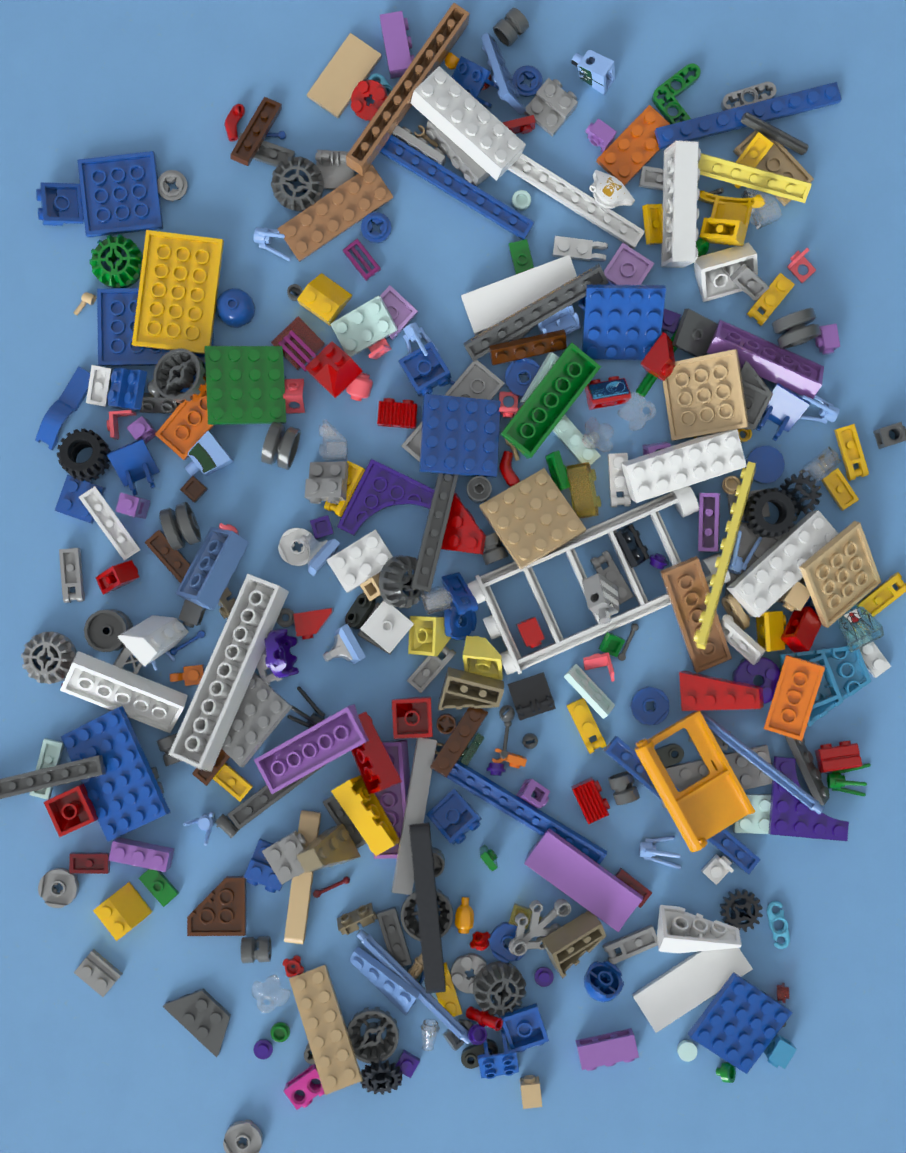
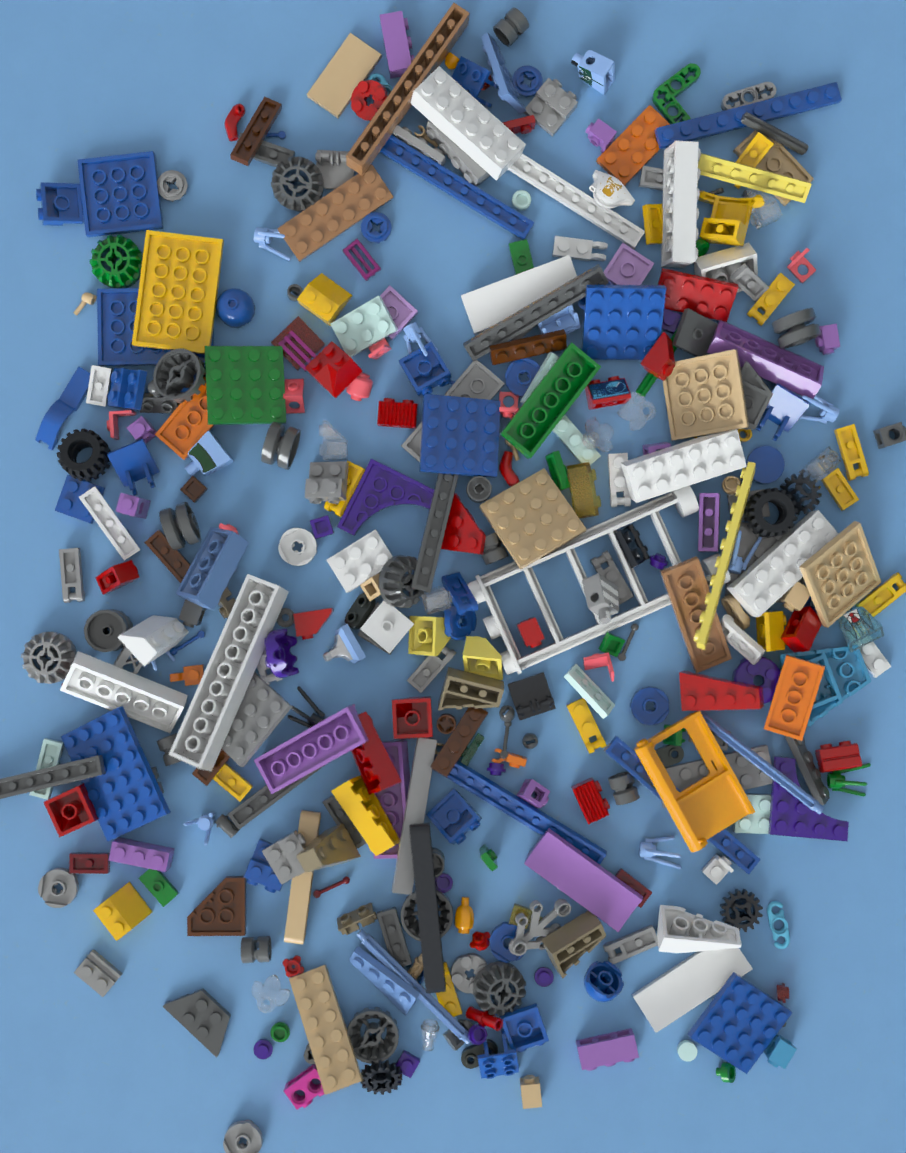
(318, 552): light blue piece -> none
(443, 883): none -> dark purple plate
(675, 739): none -> green tile
(700, 294): none -> red plate

